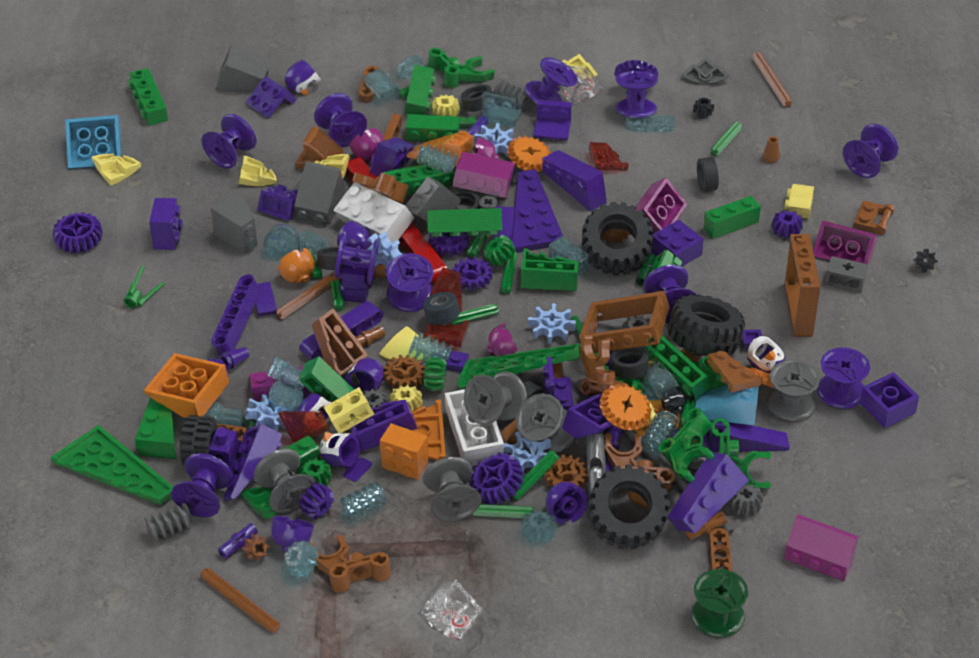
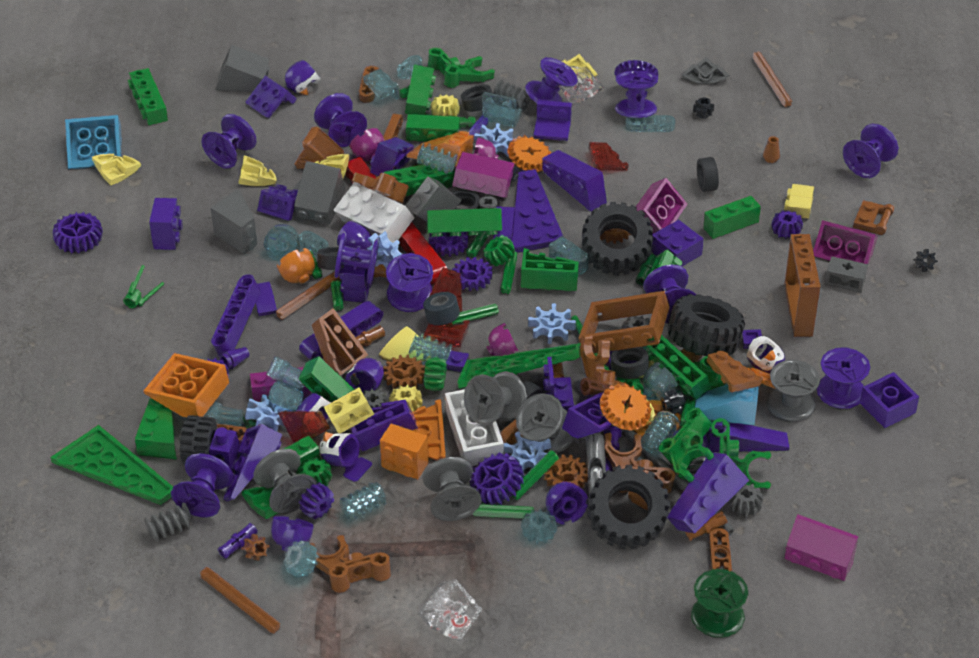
(726, 138): green axle -> none

